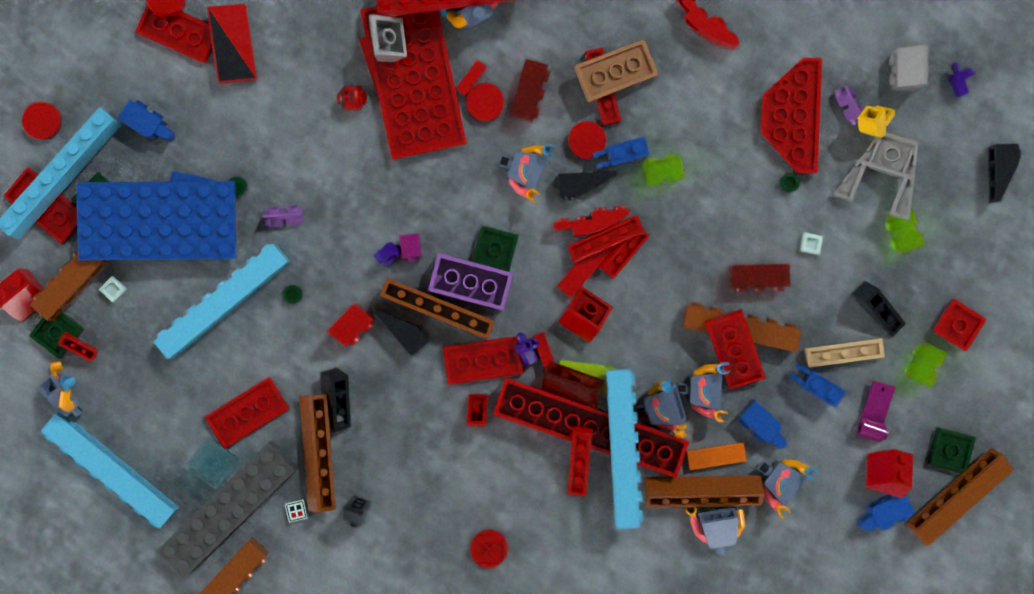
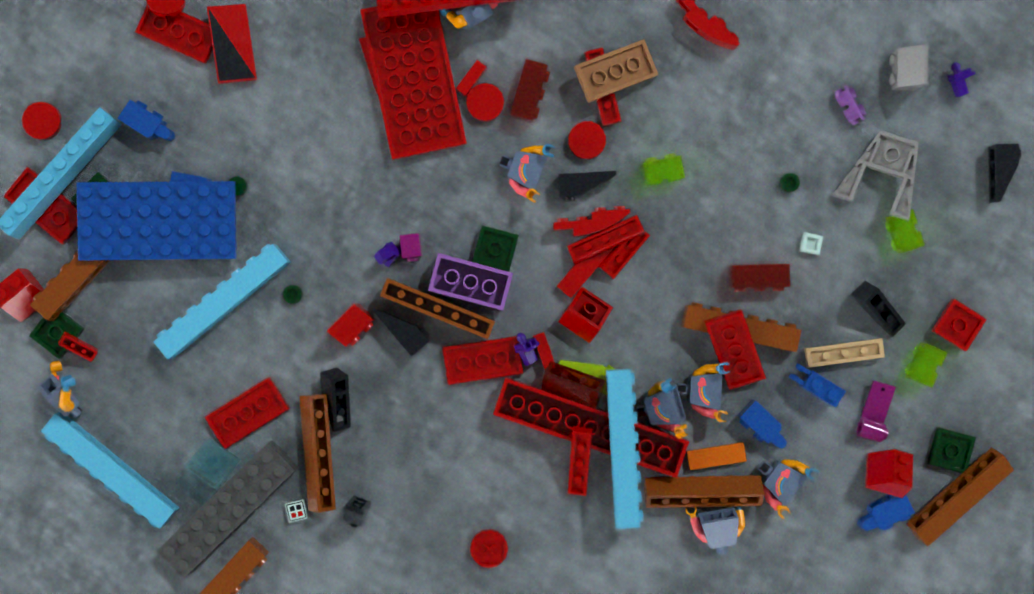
(113, 289): light aqua tile -> none
(275, 216): medium lavender hinge -> none
(351, 98): red head -> none
(388, 38): light grey slope -> none
(477, 410): red slope -> none
(623, 153): blue hinge -> none
(793, 115): red plate -> none
(875, 120): yellow brick -> none

